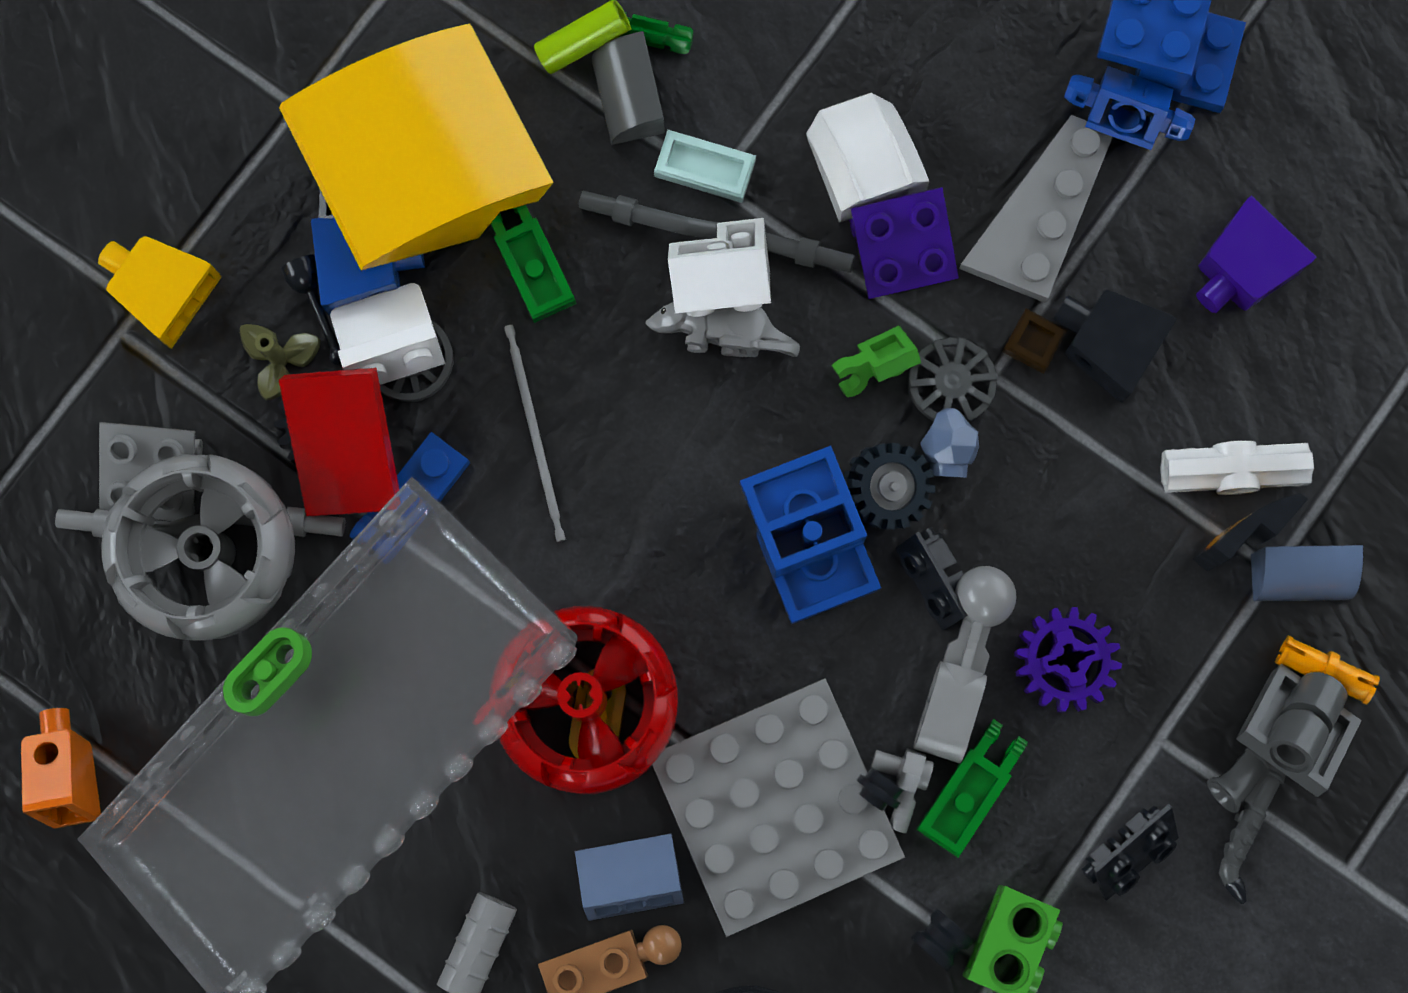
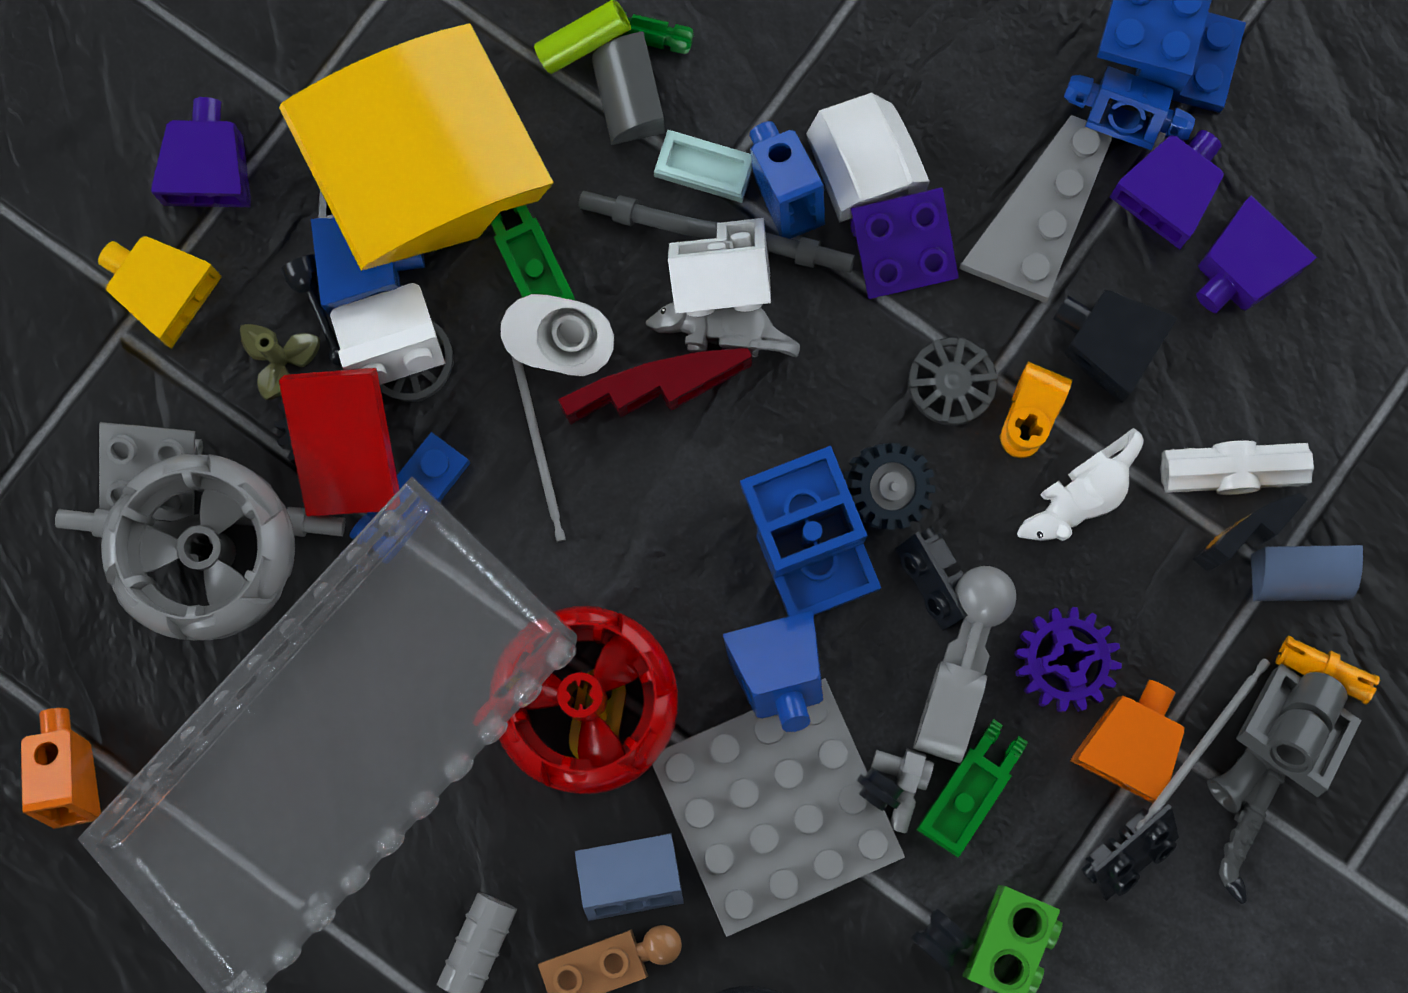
(202, 161): none -> dark purple torso
(267, 668): bright green plate -> none
(557, 334): none -> white piece
(673, 378): none -> dark red slope
(778, 668): none -> blue torso
(787, 180): none -> blue torso
(880, 357): bright green plate -> none
(950, 444): sand blue rock -> none
(1034, 341): dark brown tile -> none
(1035, 404): none -> light orange piece
(1095, 490): none -> white animal
(1134, 743): none -> orange torso
(1172, 186): none -> dark purple torso
(1204, 743): none -> light grey piece

